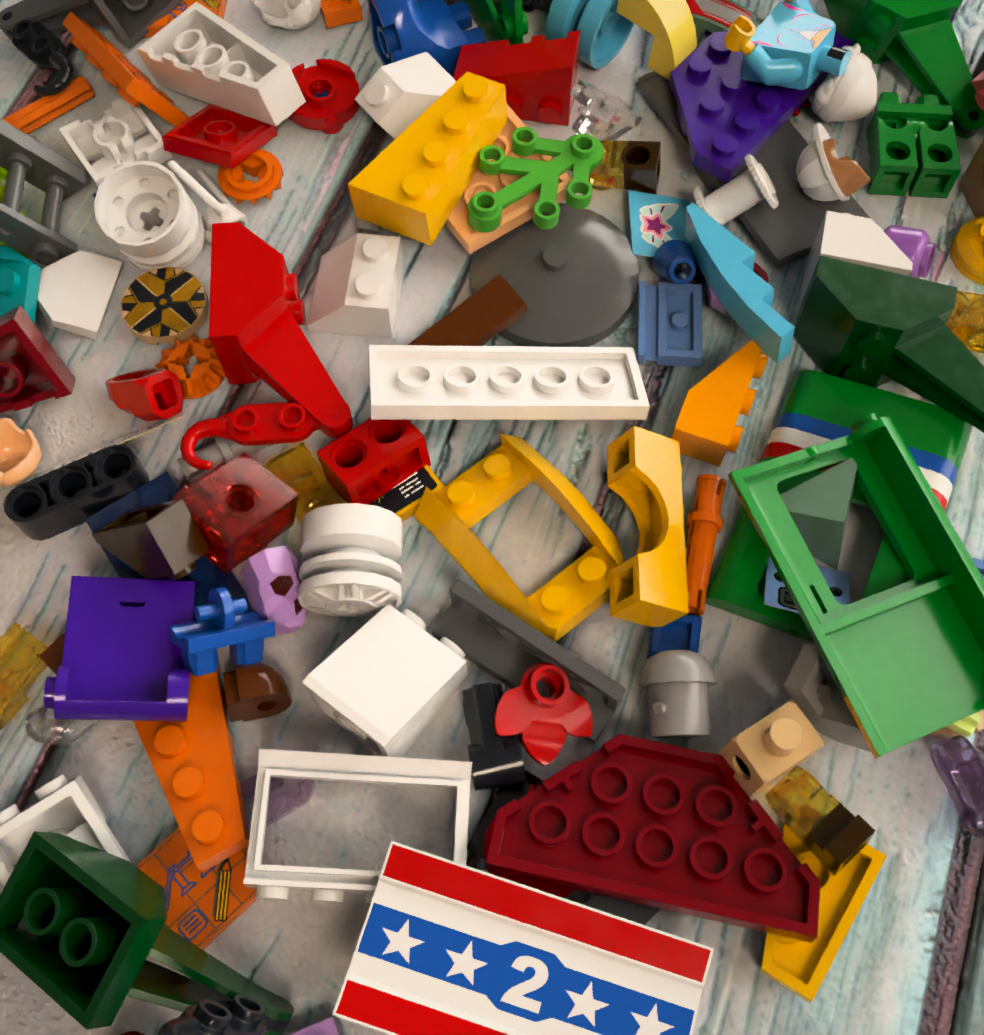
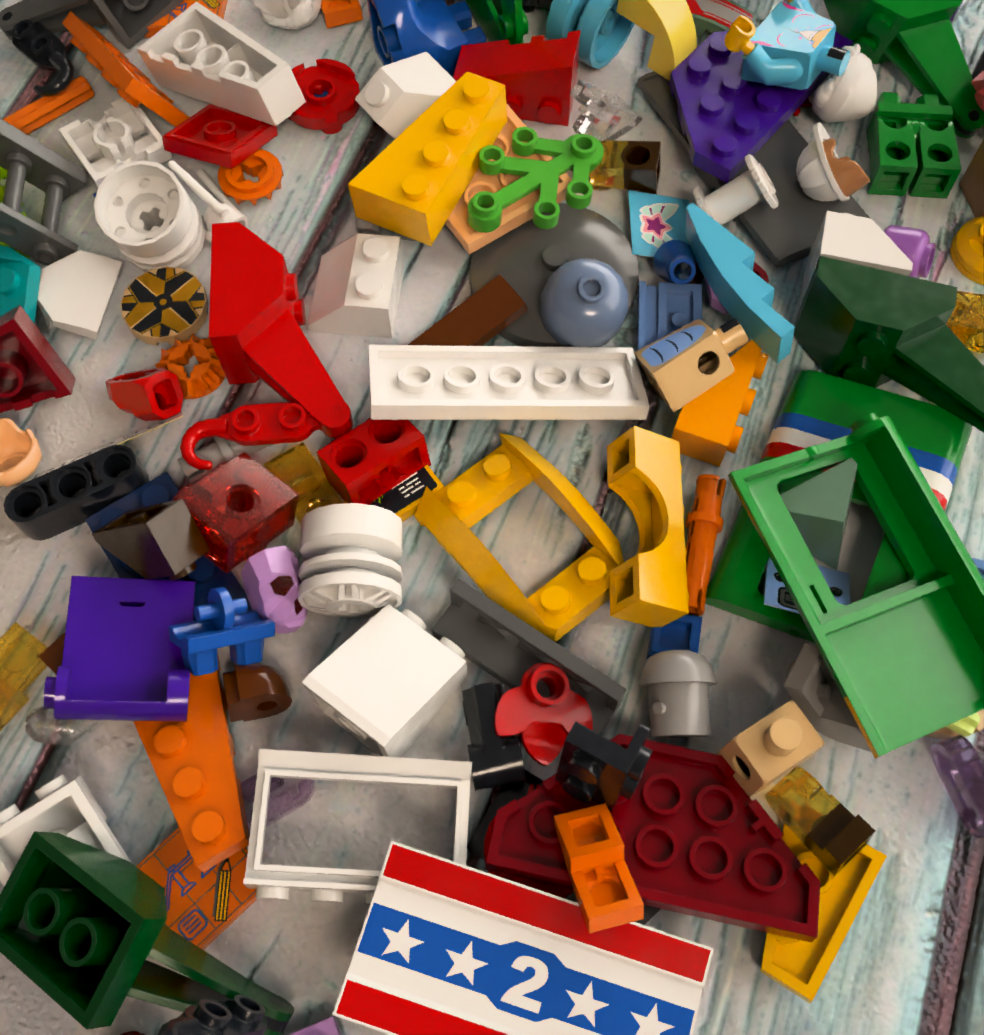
(584, 303): none -> sand blue cylinder
(598, 868): none -> orange slope
(601, 769): none -> black bracket
(690, 360): none -> tan torso

